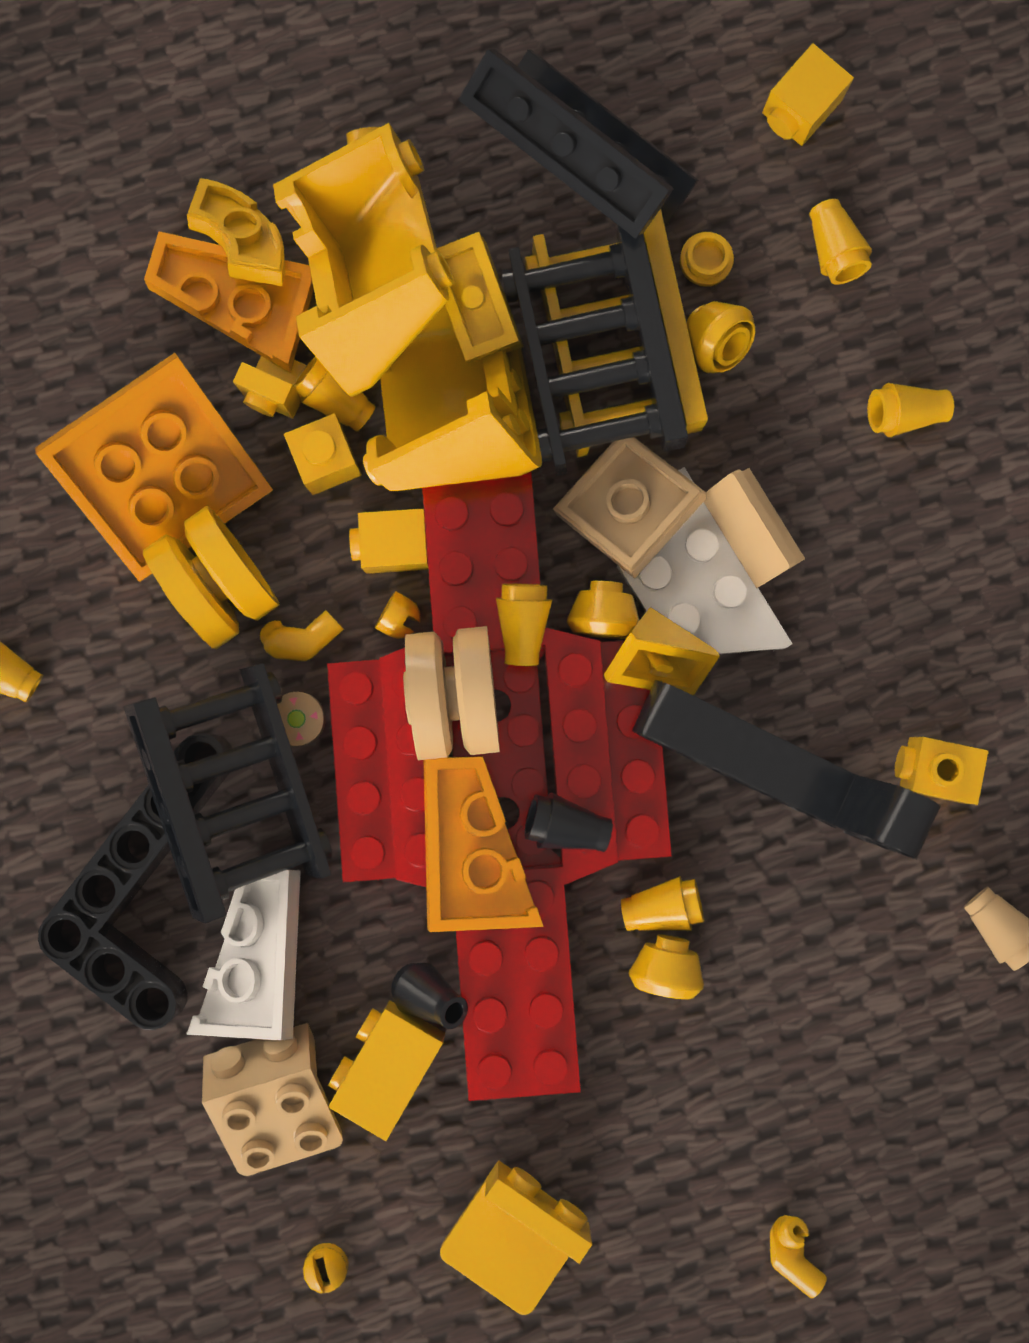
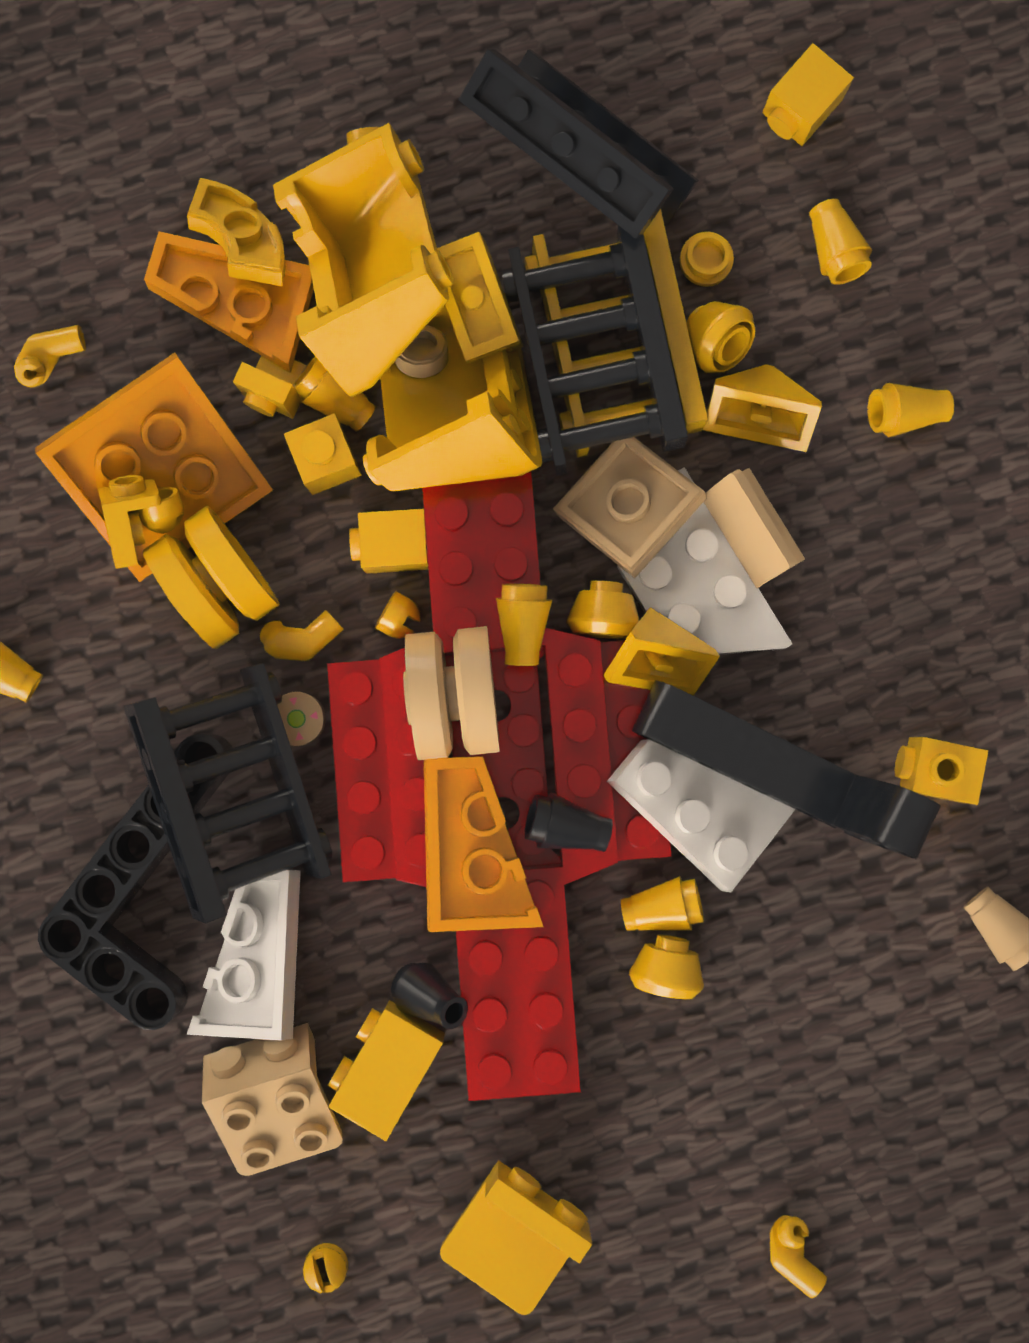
(43, 352): none -> yellow arm
(125, 528): none -> yellow bracket
(165, 516): none -> yellow hinge
(425, 355): none -> tan tile
(700, 811): none -> white wing
(763, 408): none -> yellow slope

